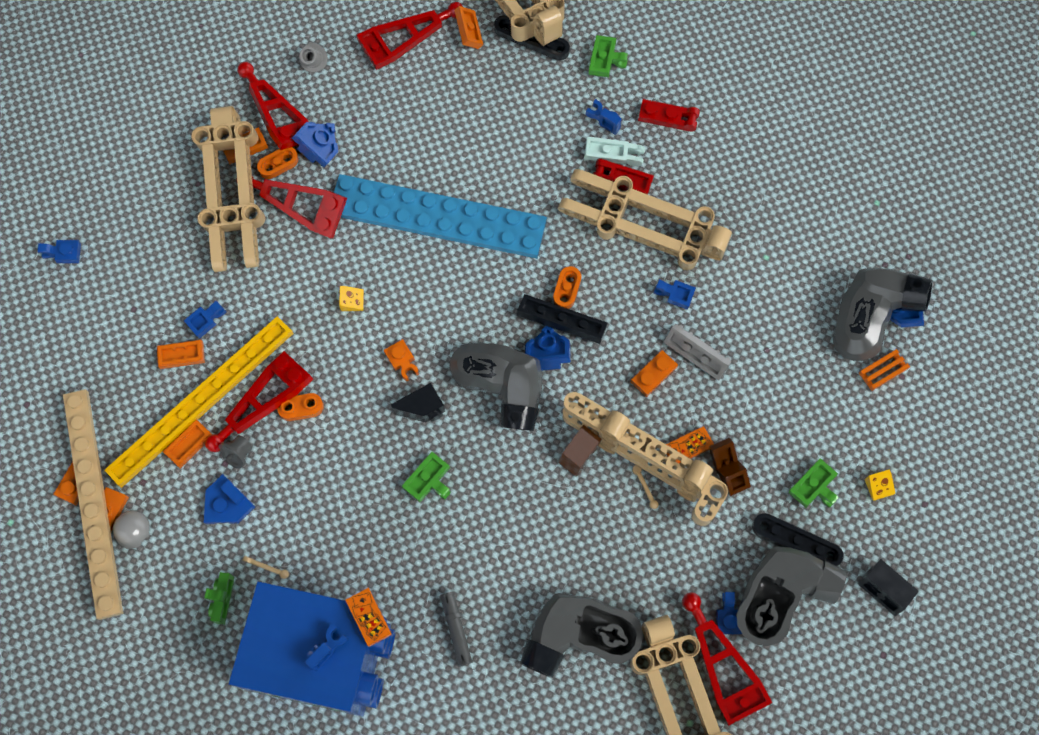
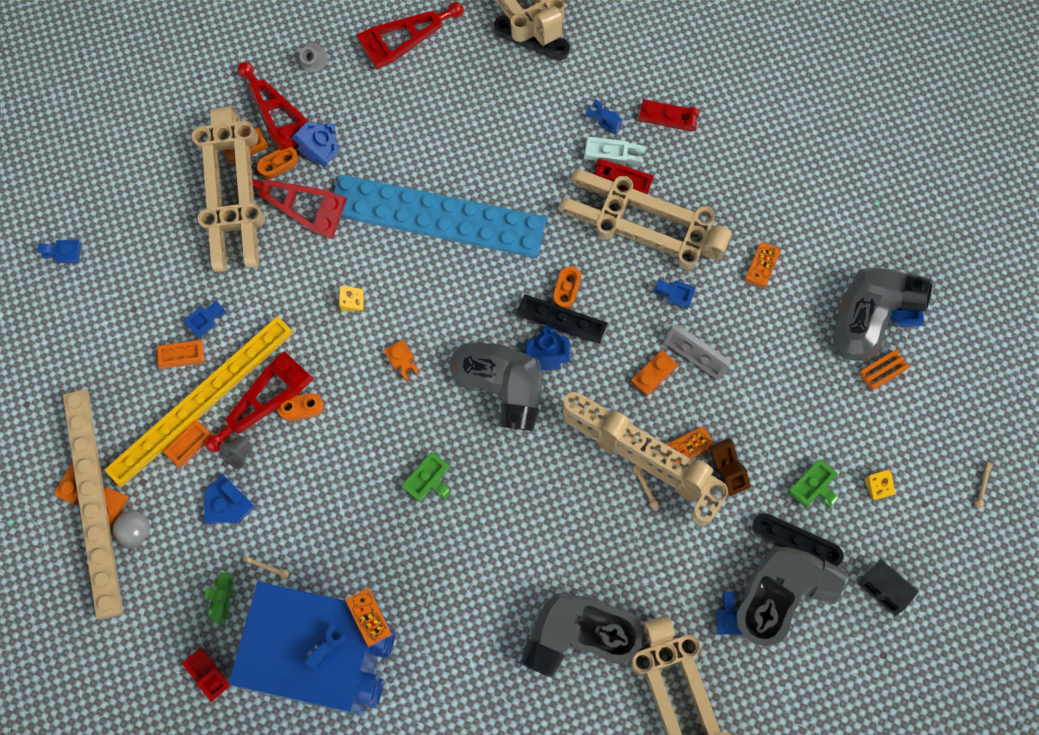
(206, 674): none -> red slope
(420, 405): black slope -> none
(456, 630): dark grey pin -> none
(468, 27): orange plate -> none
(579, 450): reddish brown slope -> none
(605, 55): bright green plate -> none
(743, 701): red plate -> none
(762, 265): none -> orange tile
(979, 502): none -> tan hinge

